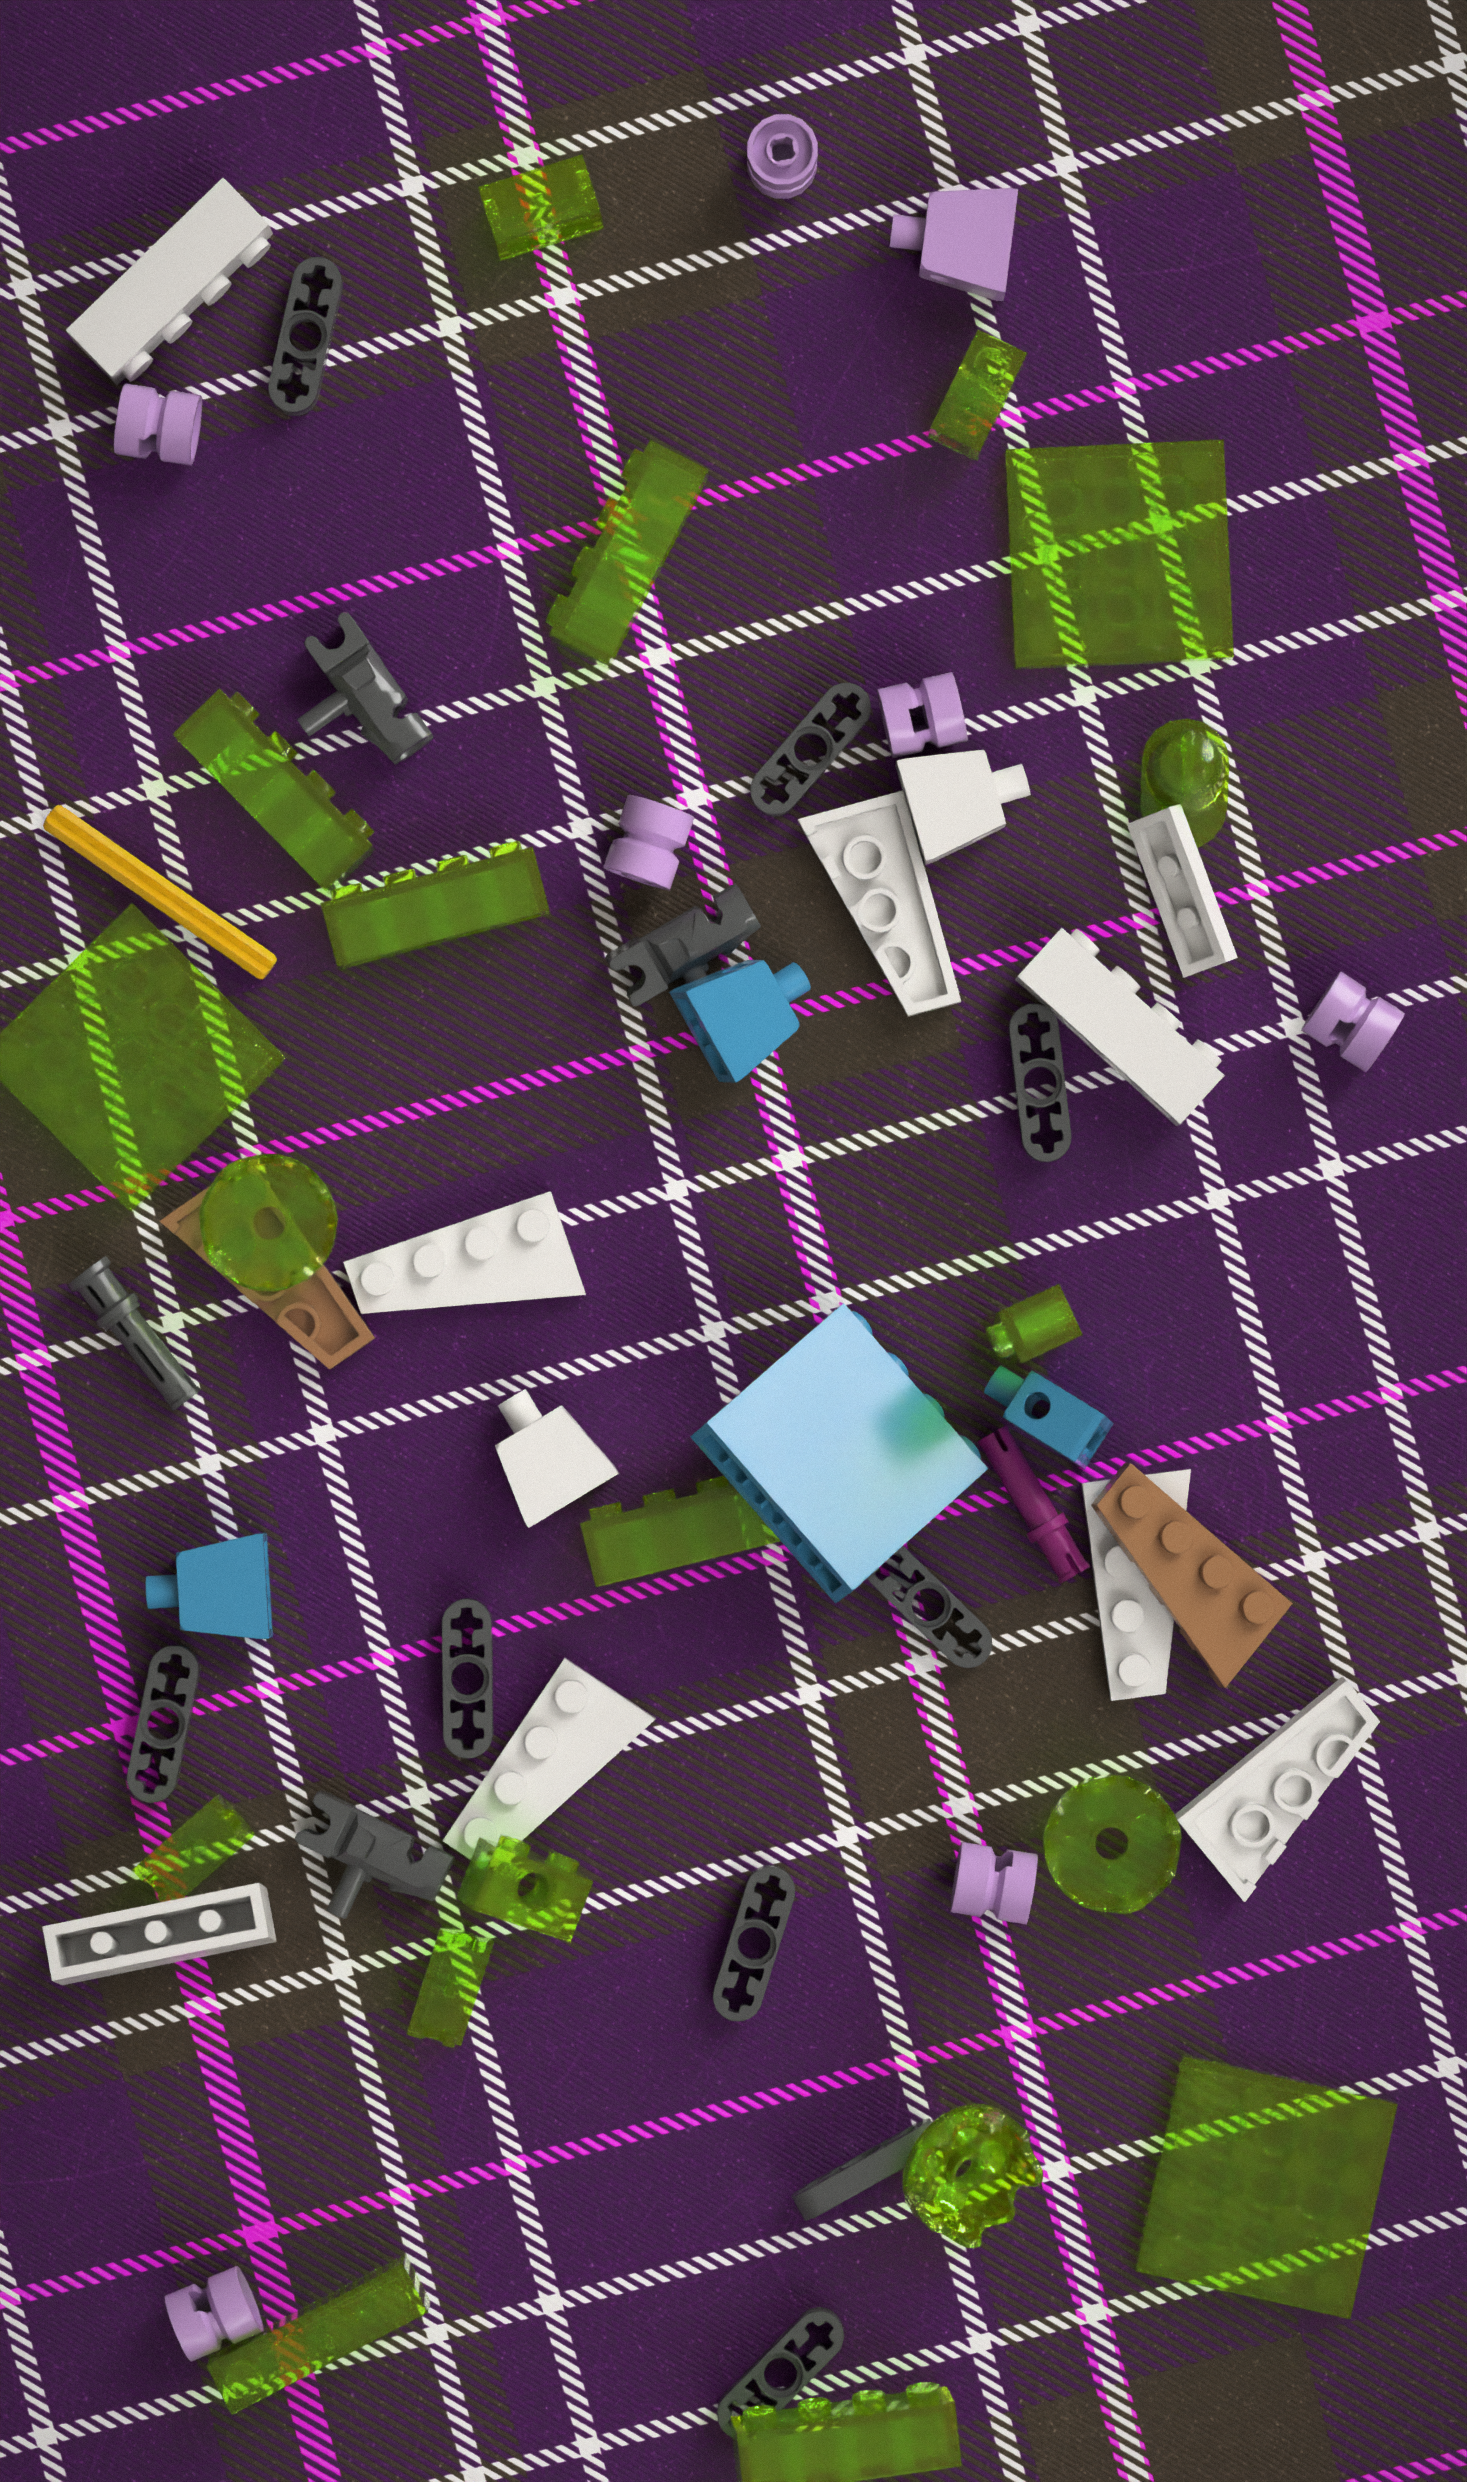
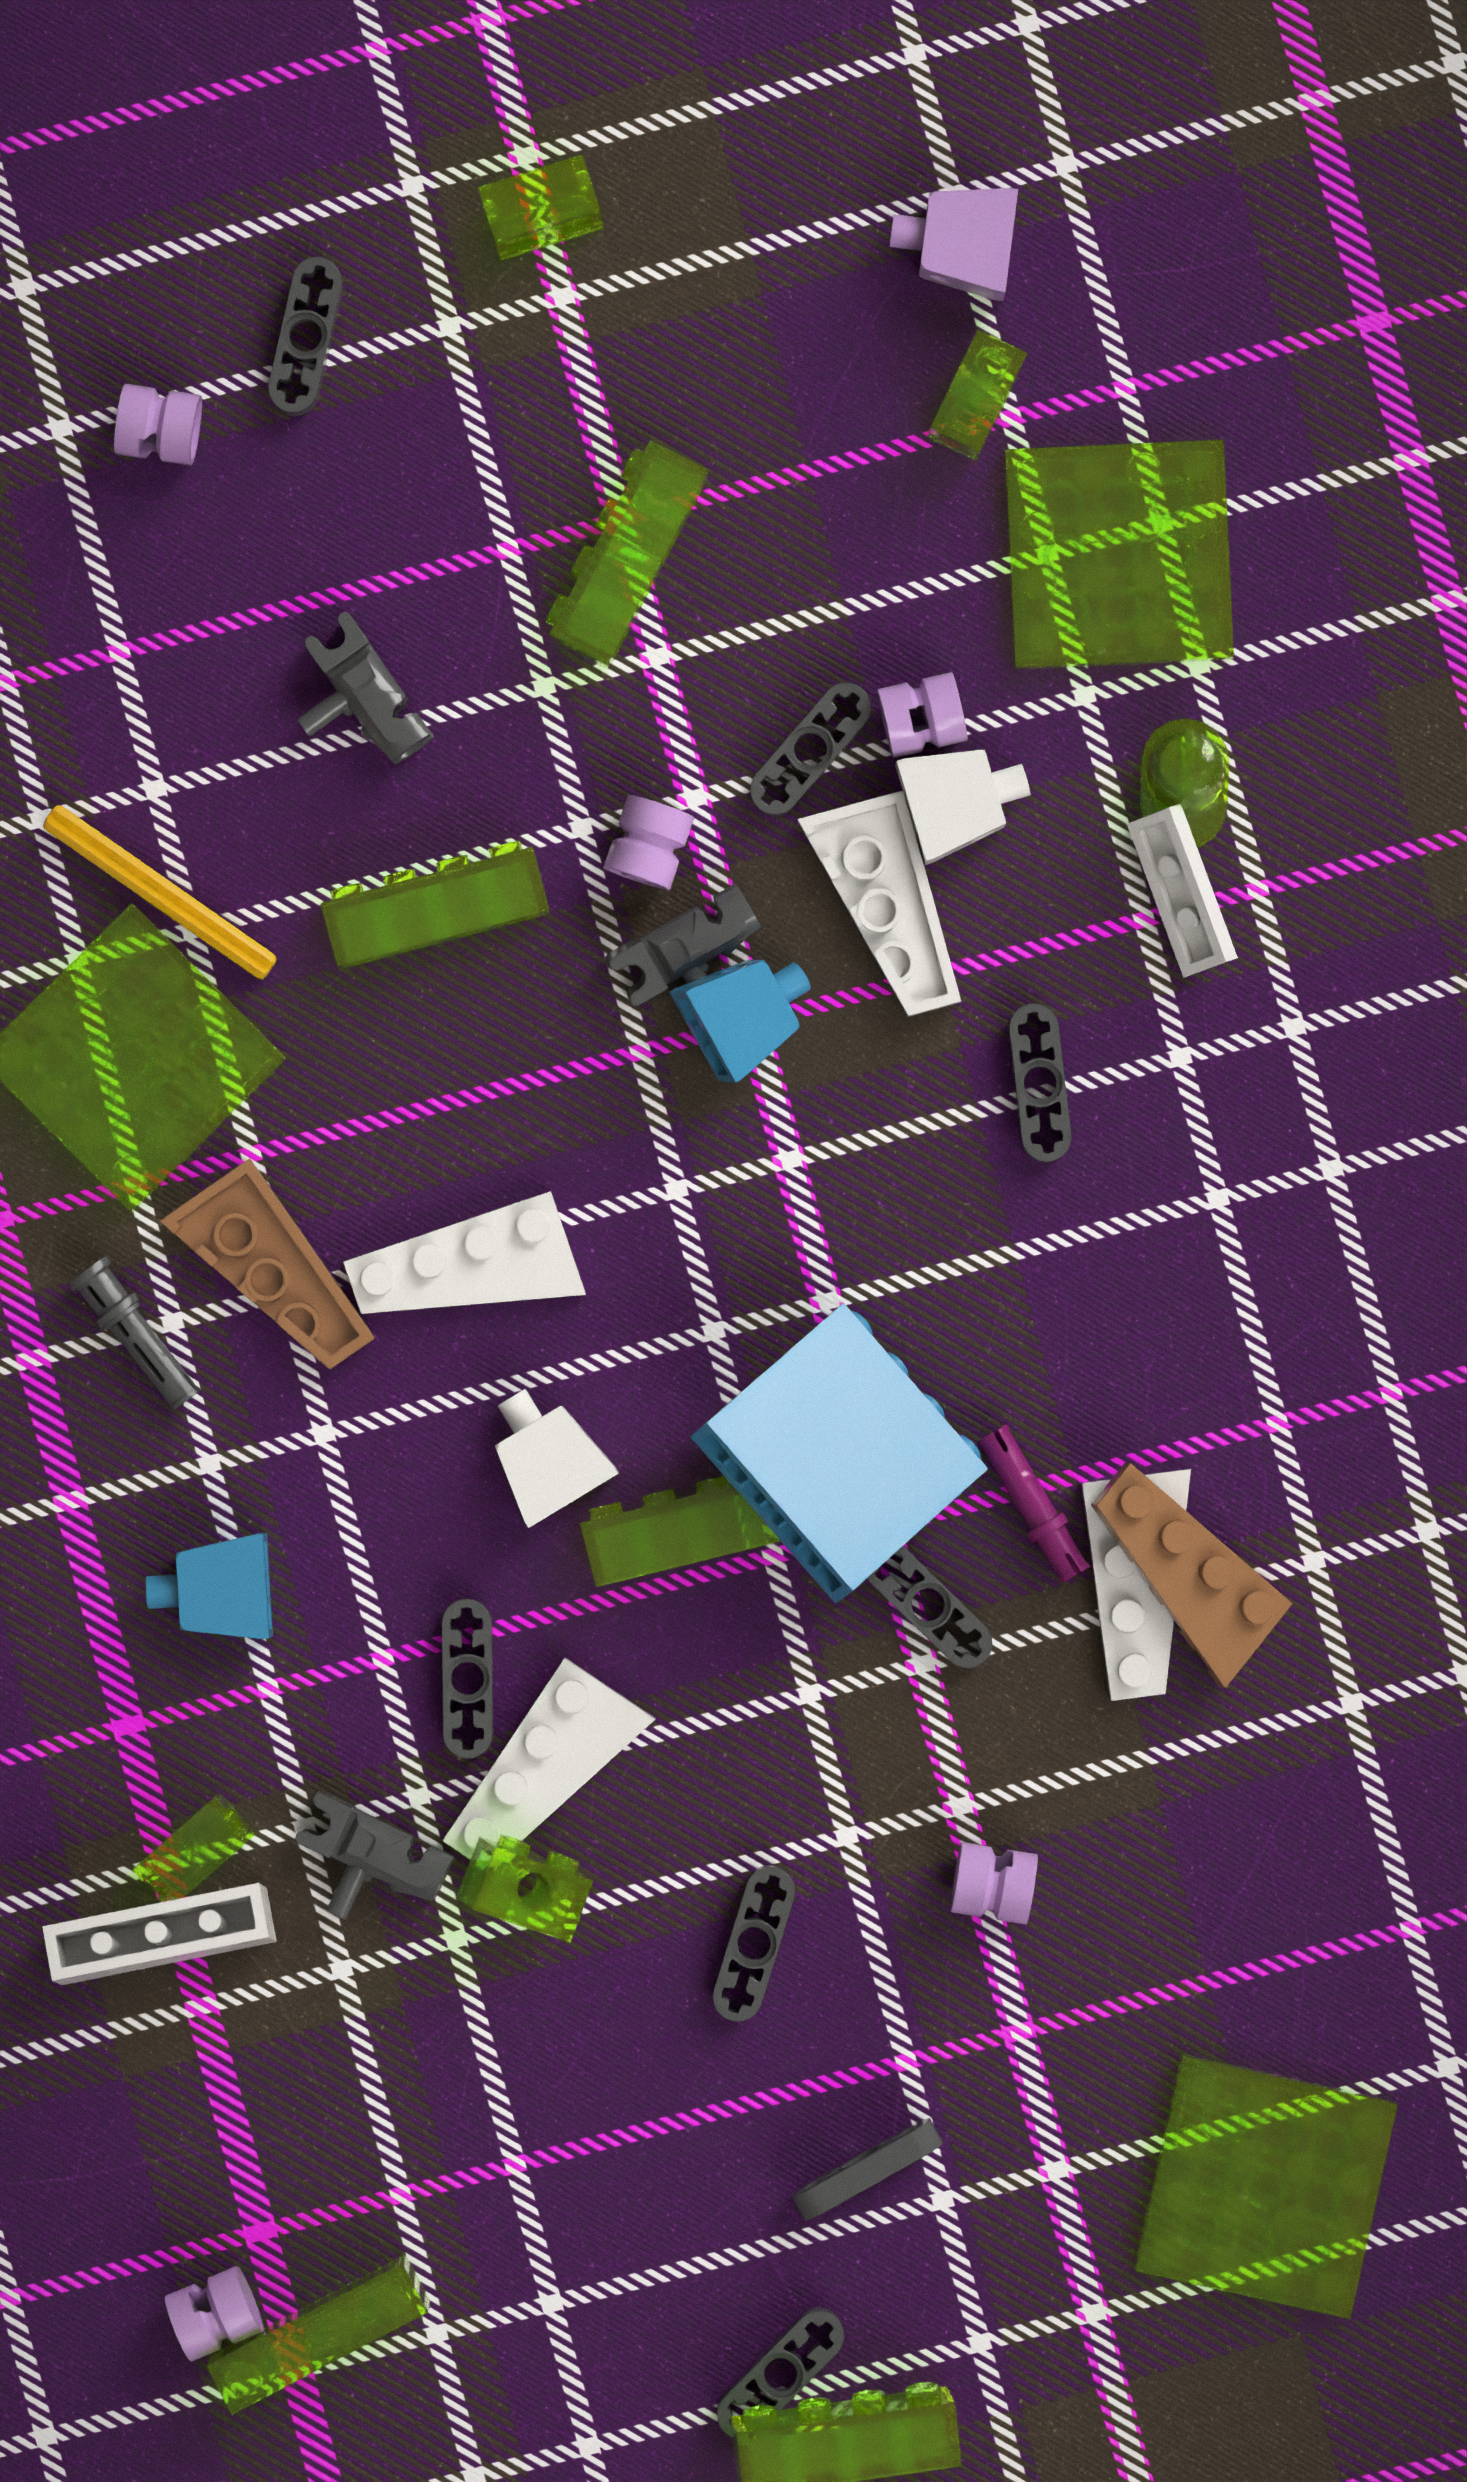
(141, 1760): dark grey beam -> none
(170, 282): white brick -> none
(230, 1213): clear neon green plate -> none
(274, 790): clear neon green brick -> none
(450, 1986): clear neon green hinge -> none
(782, 156): lavender wheel -> none
(986, 2191): clear neon green plate -> none
(1032, 1325): clear neon green brick -> none
(1069, 1426): dark azure torso -> none
(1121, 1027): white brick -> none
(1121, 1882): clear neon green plate -> none
(1268, 1793): white wing -> none
(1353, 1021): lavender wheel -> none

